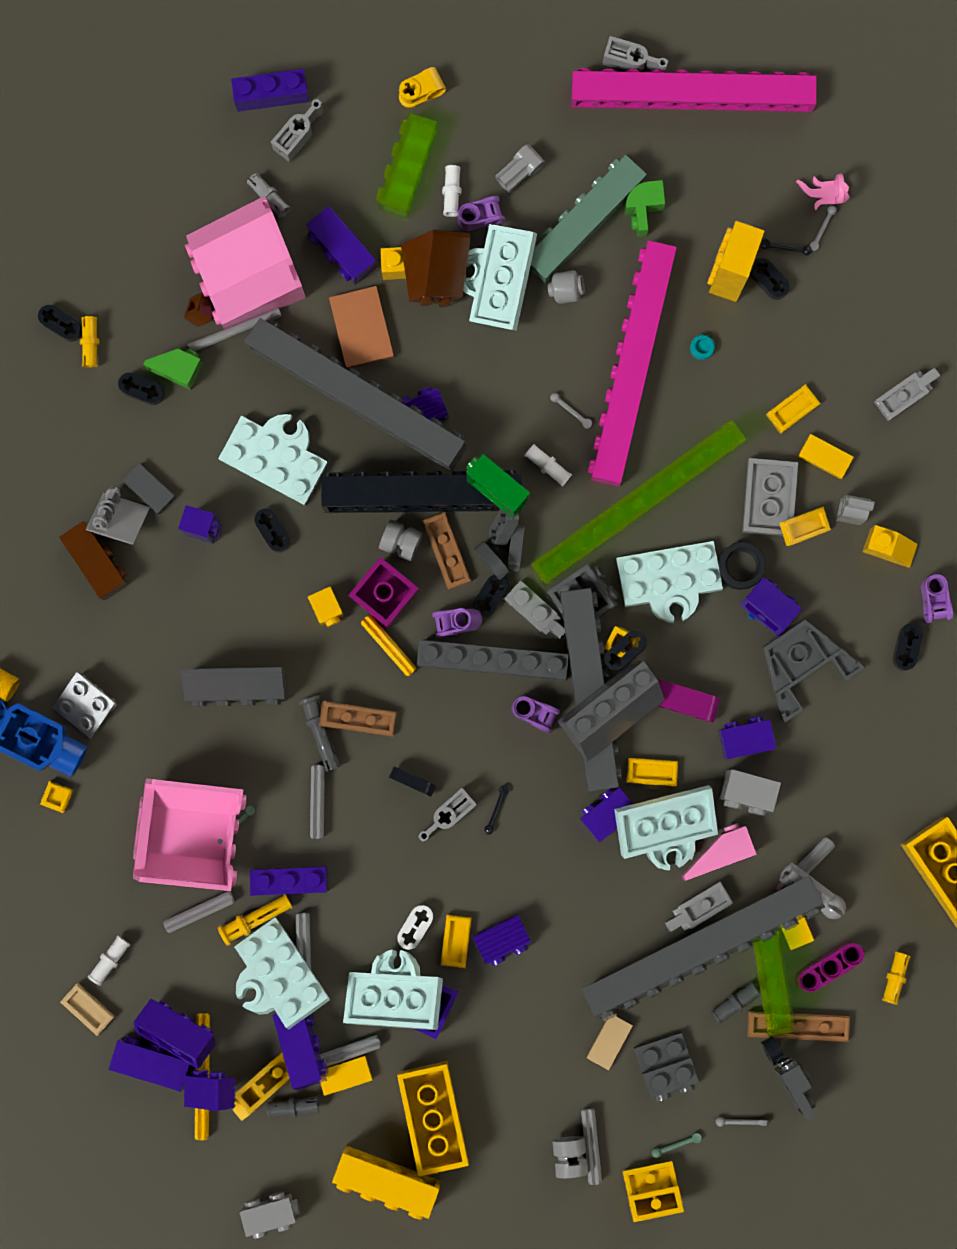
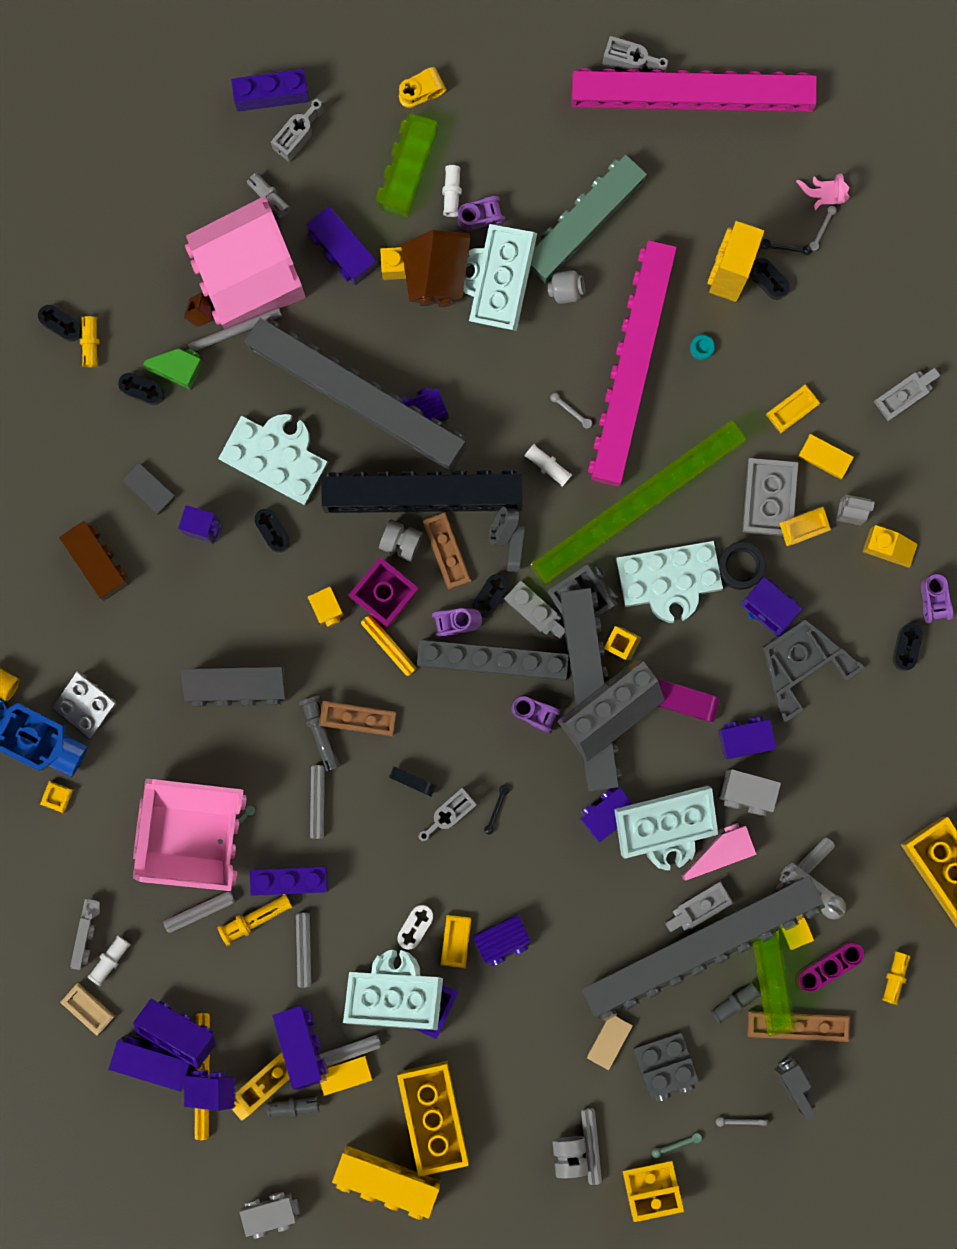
(85, 932): none -> light grey hinge
(117, 517): light grey hinge -> none
(278, 976): light aqua plate -> none
(361, 327): nougat tile -> none
(491, 560): dark grey beam -> none
(497, 485): green window -> none
(524, 164): light grey piece -> none
(621, 646): black beam -> none
(643, 199): bright green brick -> none
(652, 772): yellow tile -> none
(772, 1050): black beam -> none

